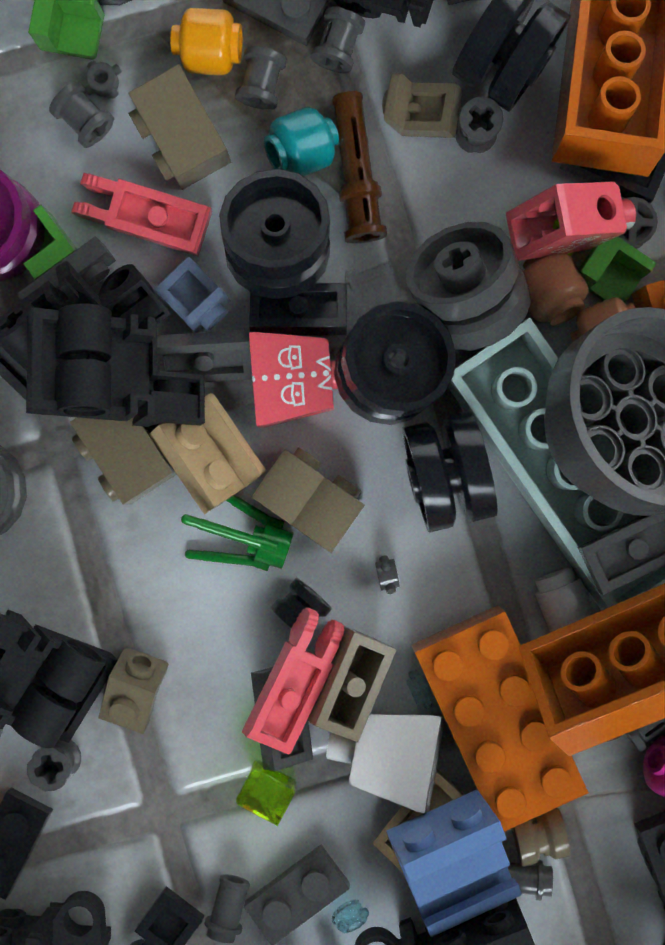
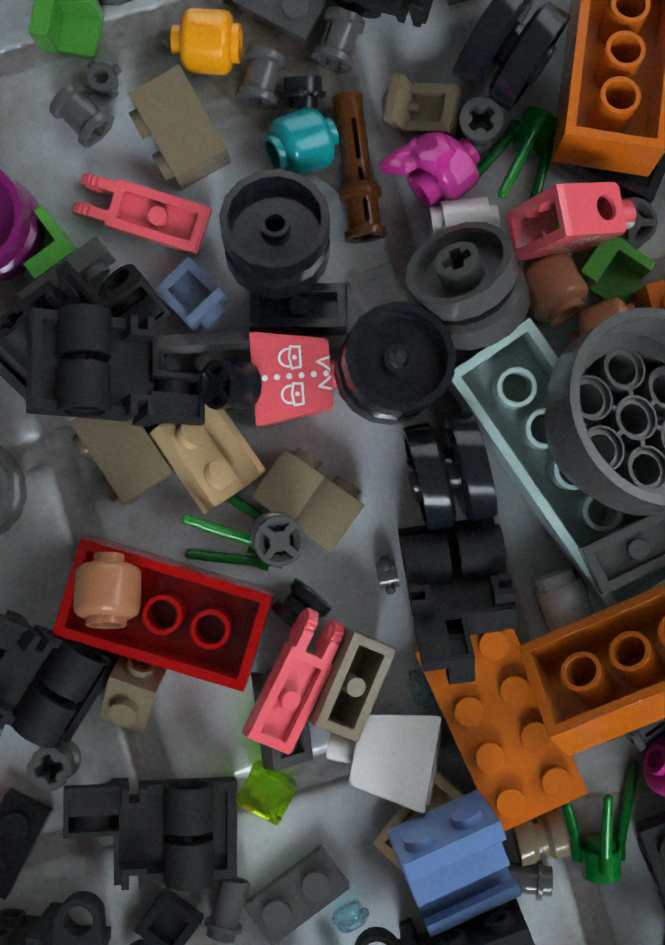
(107, 591): none -> nougat head
(166, 833): none -> black plate
(185, 621): none -> red brick
(230, 384): none -> black wheel
(284, 545): none -> dark grey wheel
(303, 91): none -> black plate
(438, 167): none -> dark pink head
(456, 591): none -> black plate
(460, 211): none -> white brick
(530, 137): none -> green plant
(603, 852): none -> green plant

